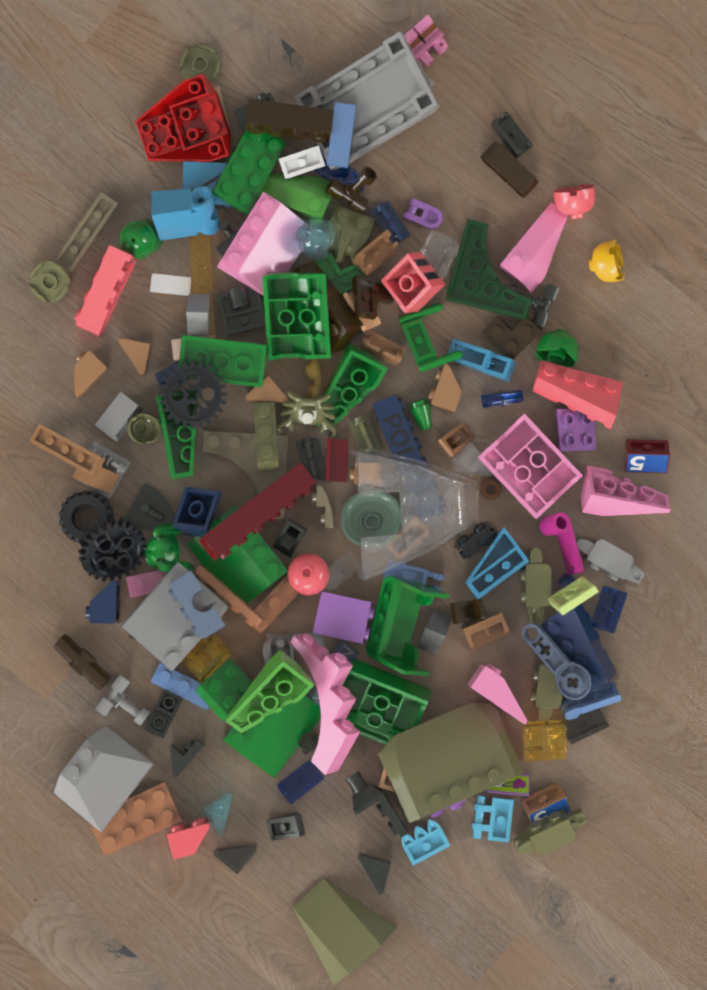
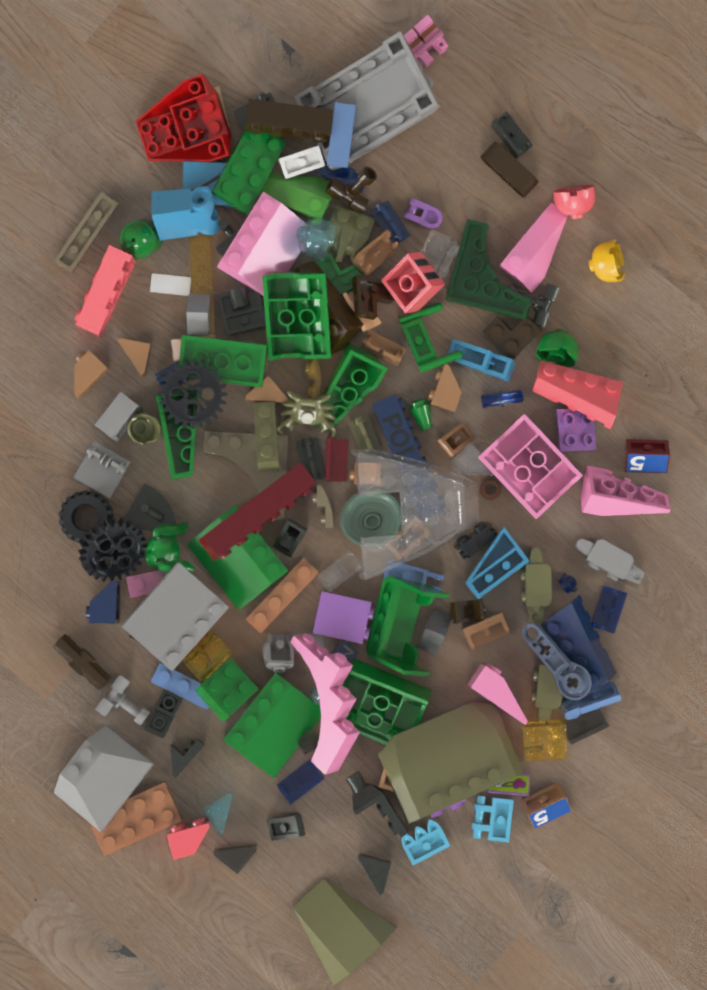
(50, 281): olive tile -> none
(67, 450): medium nougat plate -> none
(104, 481): medium nougat slope -> none
(196, 511): dark blue slope -> none
(200, 60): olive tile -> none
(204, 622): sand blue arch -> none
(236, 603): nougat plate -> none
(274, 687): bright green wedge -> none
(308, 574): coral cylinder -> none
(550, 832): olive hinge -> none
(560, 525): dark pink door -> none
(572, 595): yellowish green tile -> none

